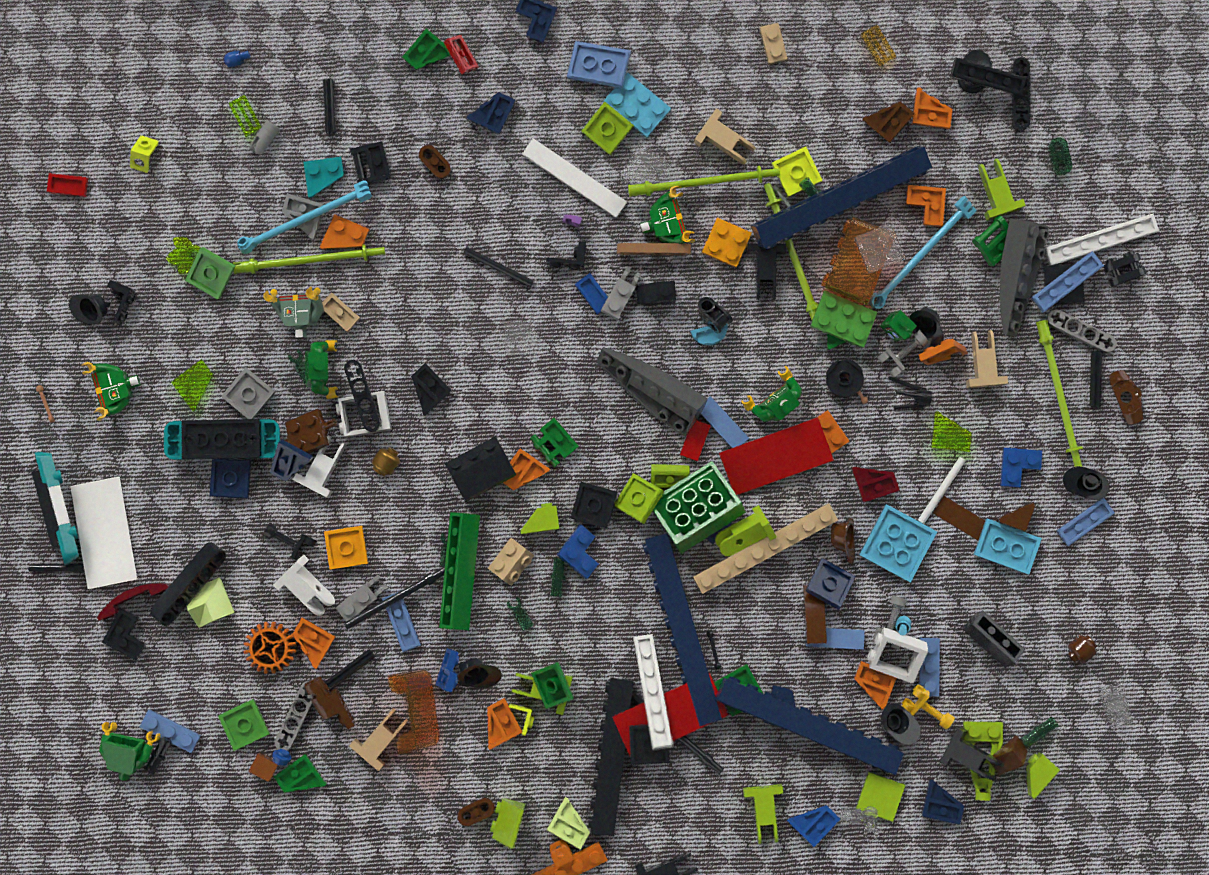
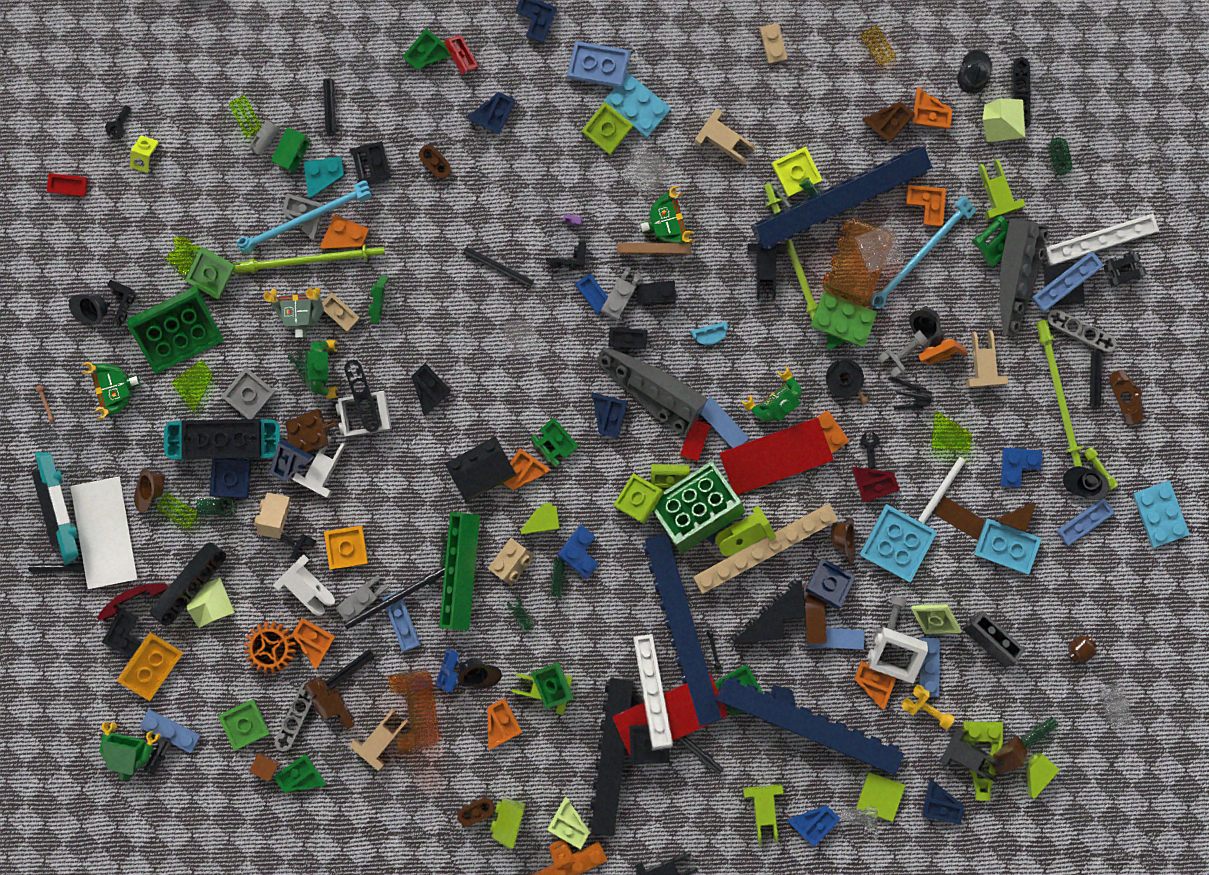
(118, 123): none -> black bar
(148, 488): none -> reddish brown piece
(149, 666): none -> light orange plate
(175, 329): none -> green slope
(190, 518): none -> clear neon green tile
(214, 506): none -> clear green piece
(236, 58): blue cylinder -> none
(272, 515): none -> tan brick
(281, 757): blue plate -> none
(291, 150): none -> green hinge
(378, 295): none -> green wing
(386, 461): pearl gold head -> none
(529, 719): neon yellow bracket -> none
(574, 178): white tile -> none
(594, 505): black plate -> none
(609, 414): none -> dark blue wing
(627, 338): none -> black plate
(648, 188): lime bar -> none
(716, 316): black piece -> none
(726, 242): light orange plate -> none
(770, 622): none -> black slope
(870, 448): none -> black bar
(898, 326): green head -> none
(900, 724): black piece -> none
(903, 625): medium azure cylinder -> none
(936, 618): none -> yellowish green slope
(988, 76): black tile -> none
(1004, 120): none -> yellowish green slope
(1091, 454): none -> lime bar
(1160, 514): none -> medium azure plate

